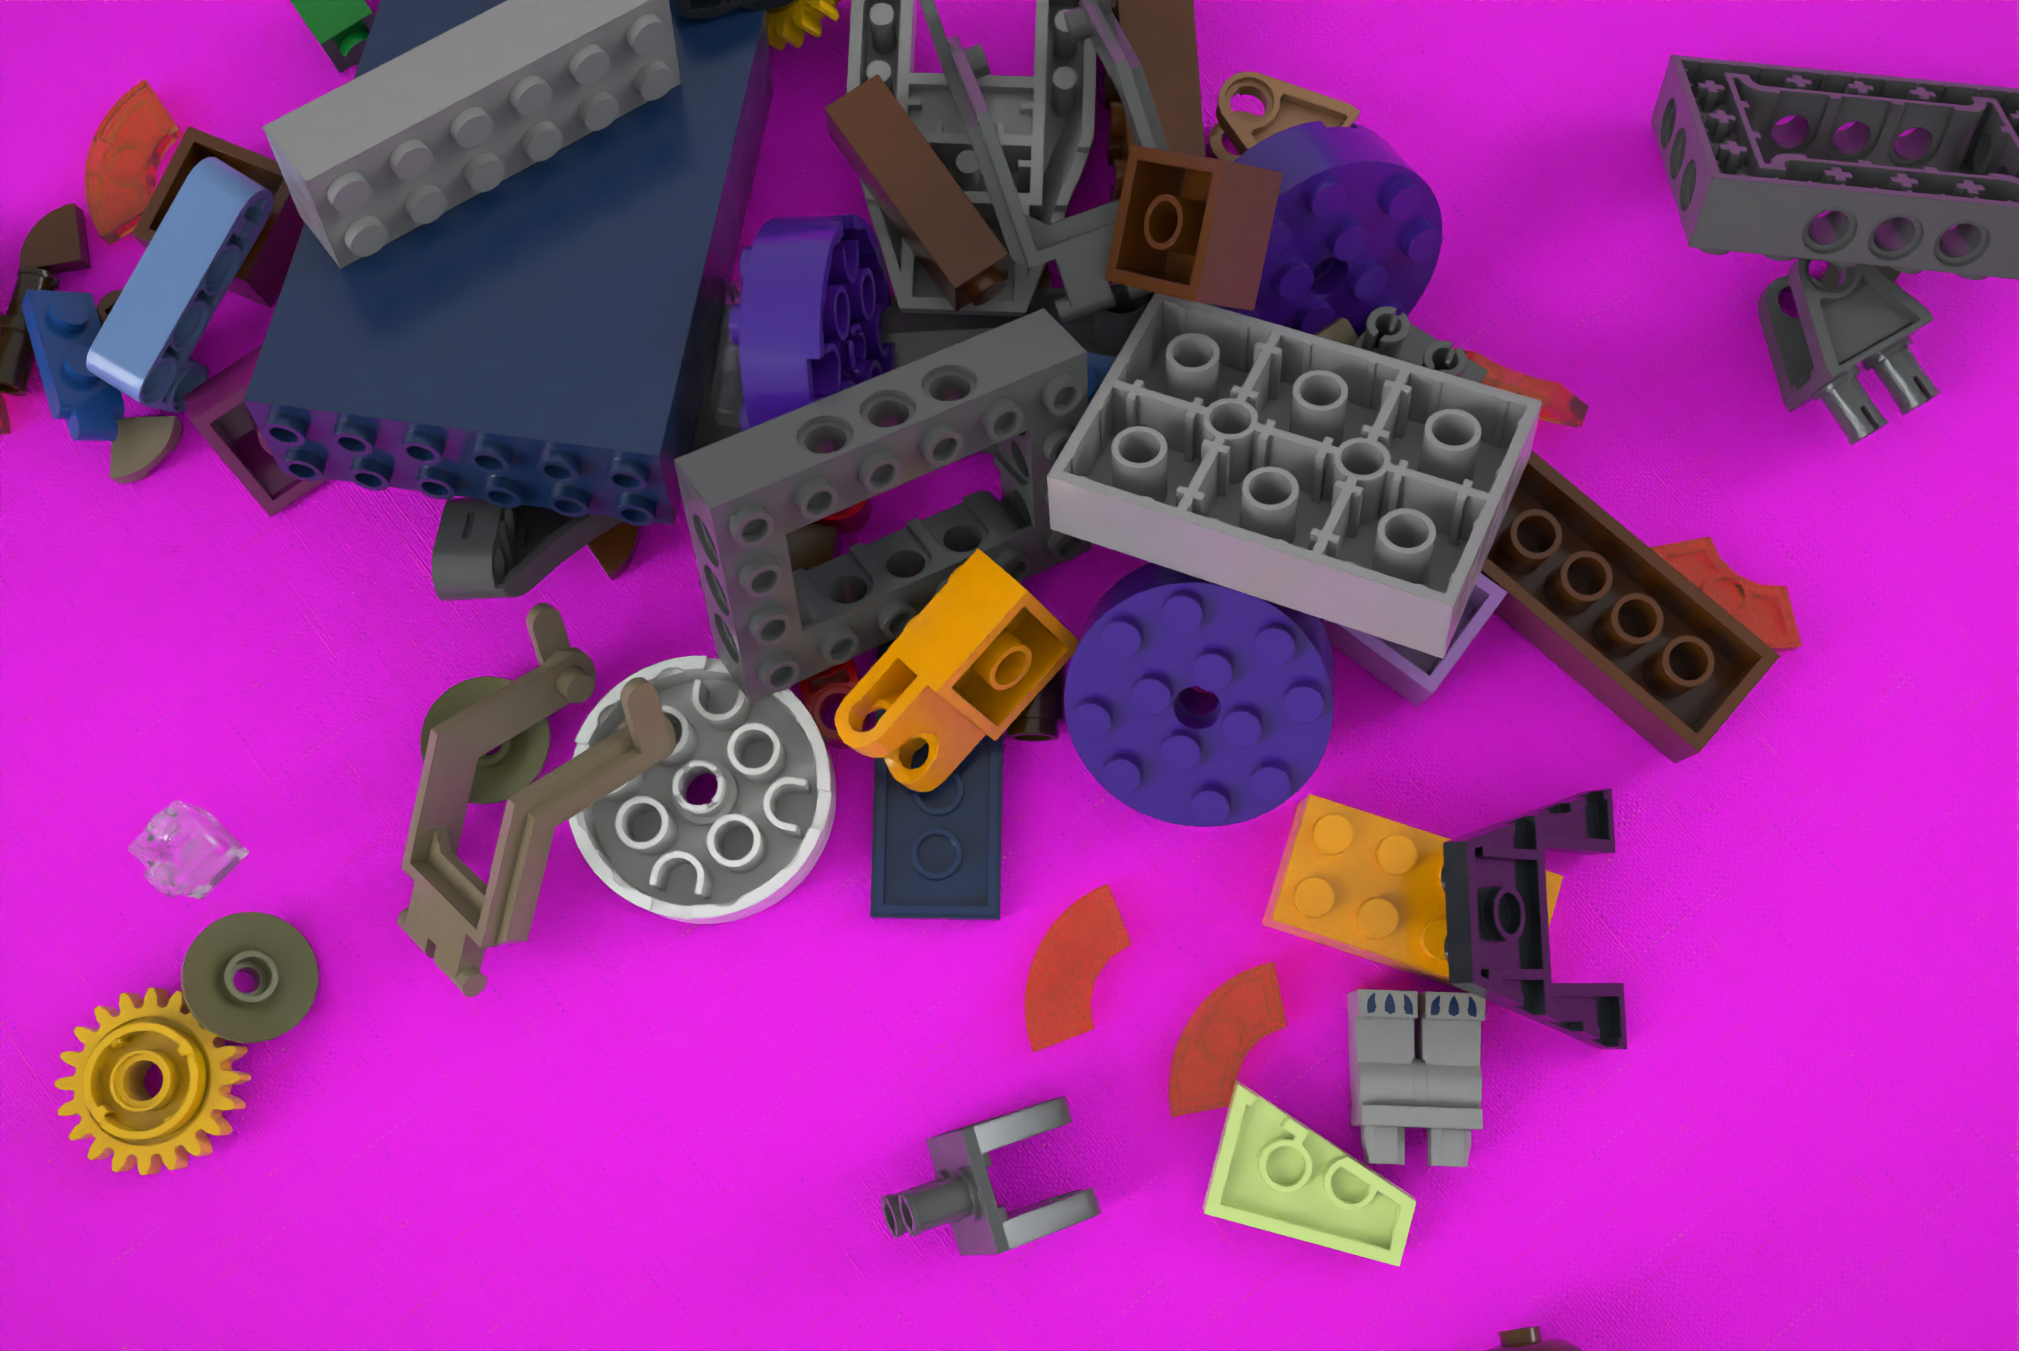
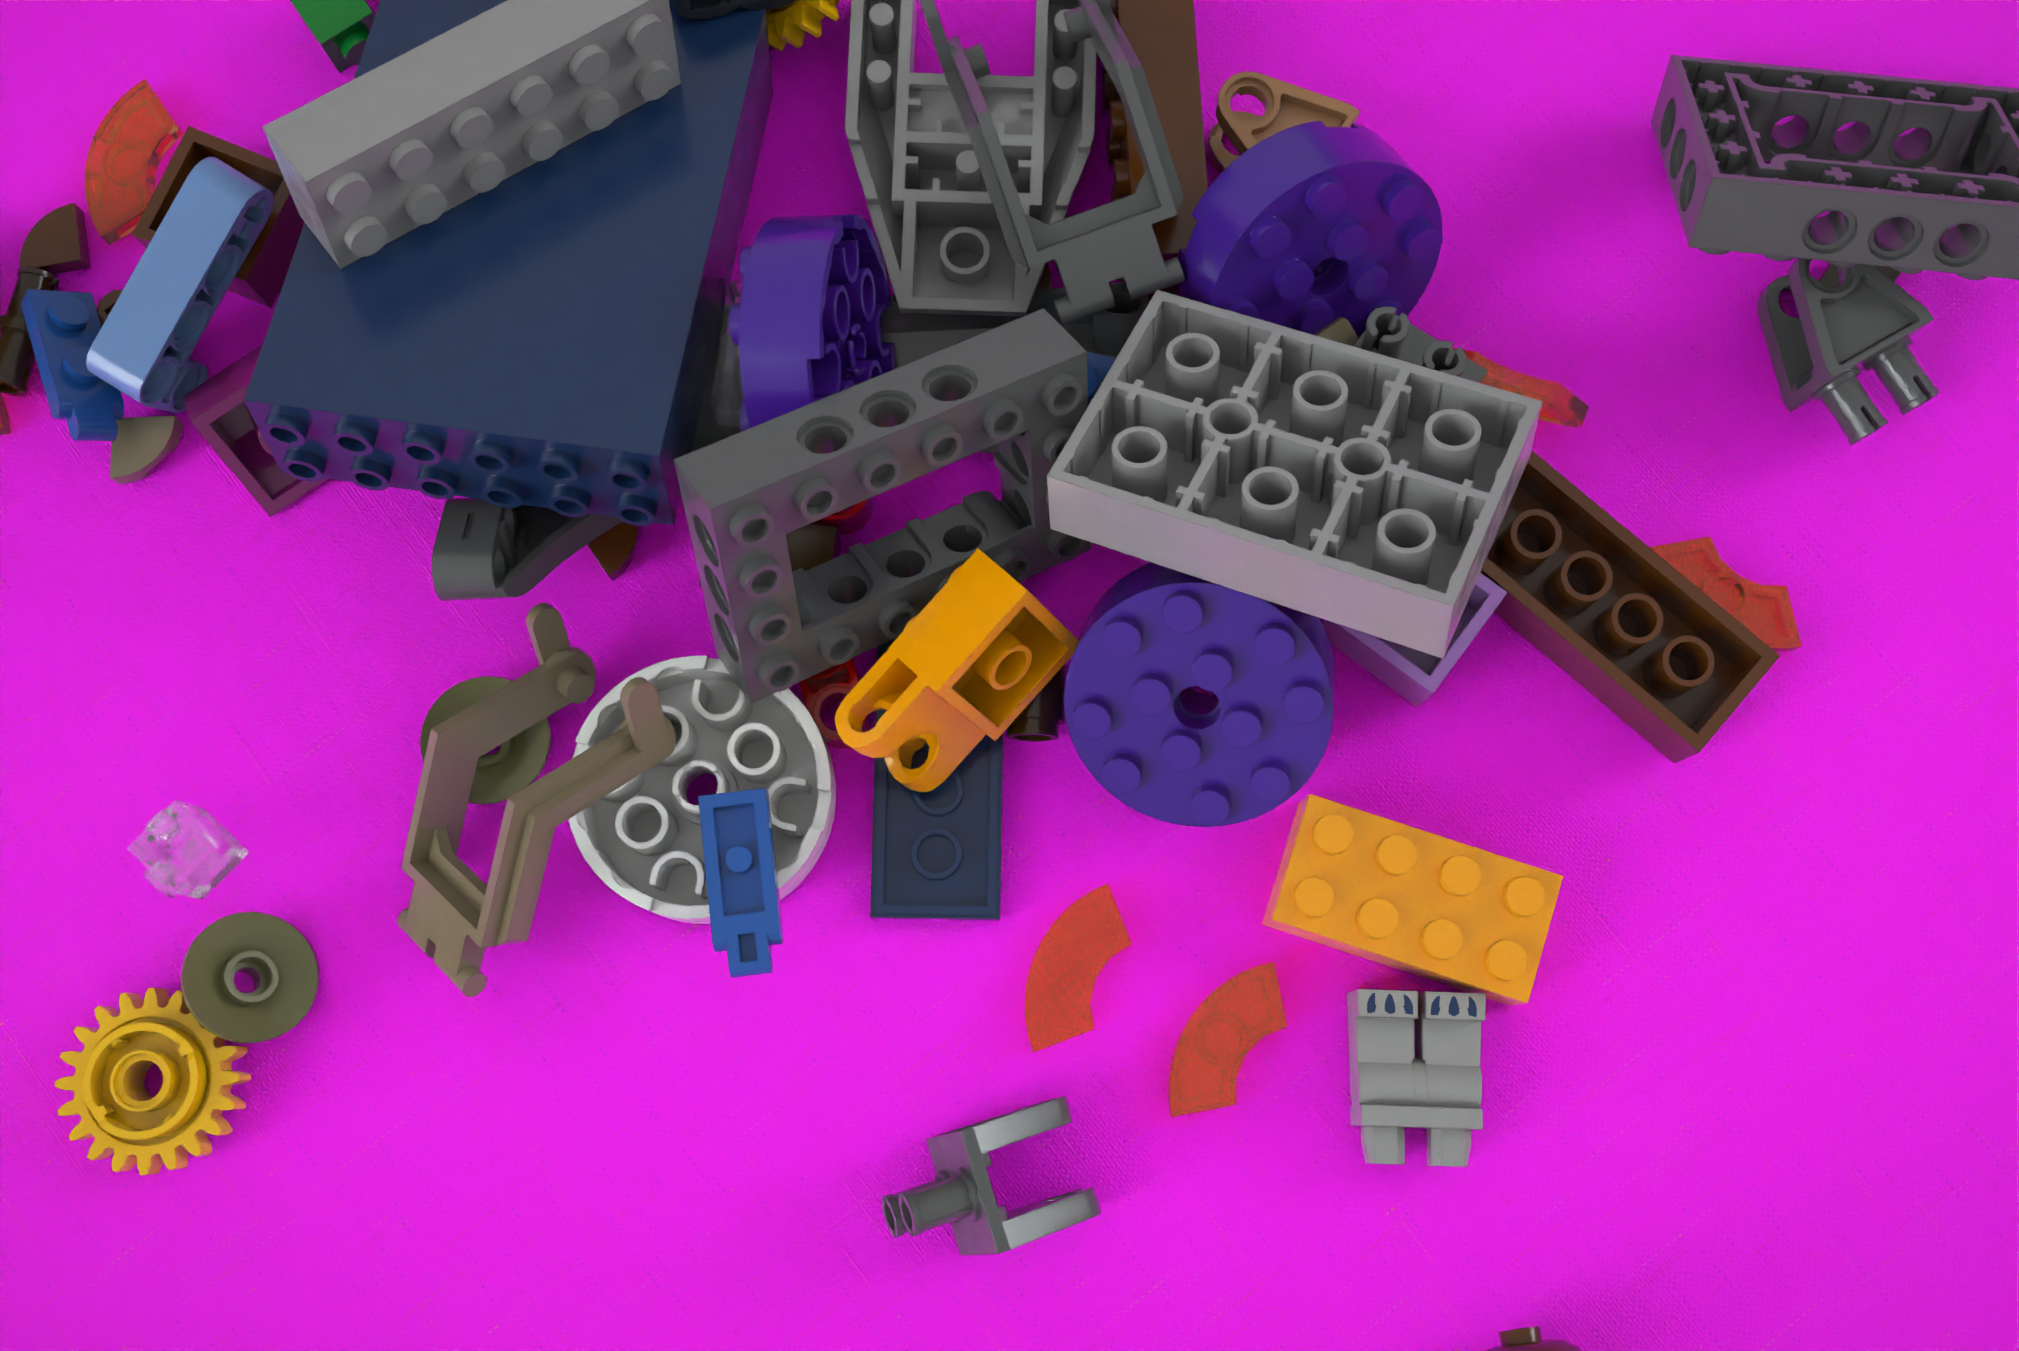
(741, 879): none -> blue hinge
(918, 194): reddish brown brick -> none
(1193, 227): reddish brown brick -> none
(1301, 1185): yellowish green wing -> none
(1500, 917): wing -> none

